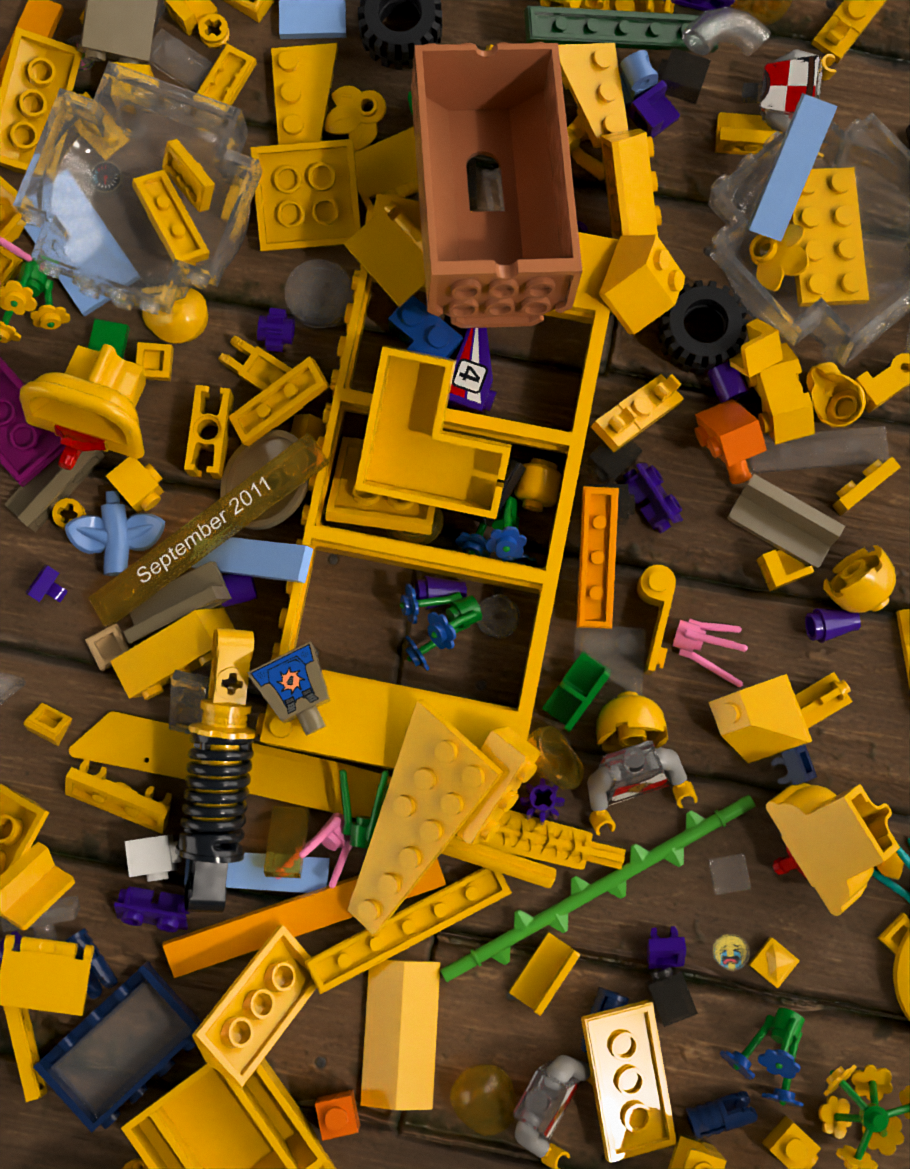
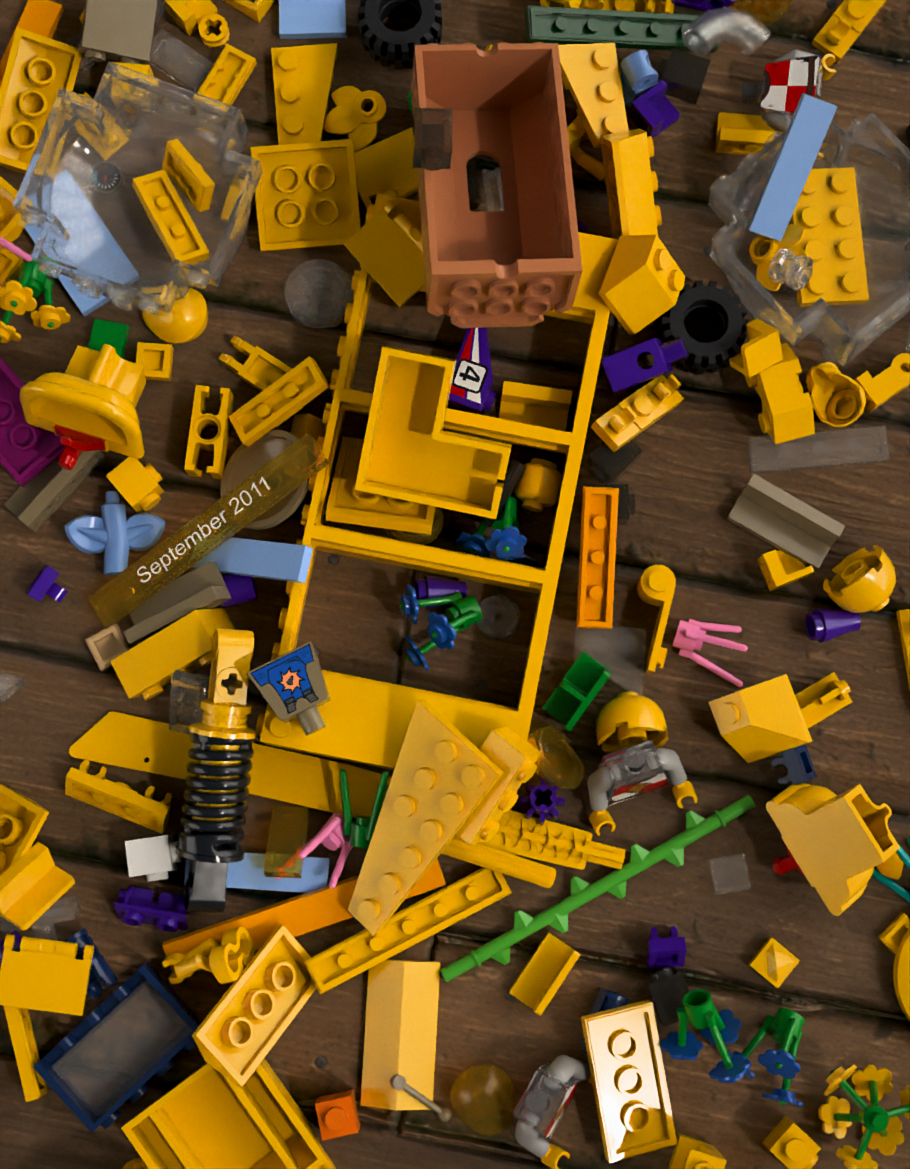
(48, 723): yellow slope -> none
(64, 504): yellow bush -> none
(224, 961): none -> yellow piece
(276, 329): dark purple gear -> none
(399, 1082): none -> dark tan hinge
(424, 331): blue brick -> none
(432, 138): none -> clear smoke brick
(535, 405): none -> yellow panel
(630, 368): none -> dark purple torso
(662, 506): dark purple hinge -> none
(717, 1027): none -> plant
(721, 1115): dark blue hinge -> none
(727, 382): dark purple beam -> none
(731, 436): orange brick -> none
(731, 952): clear tile -> none
(790, 269): none -> clear wheel
(875, 475): yellow plate -> none

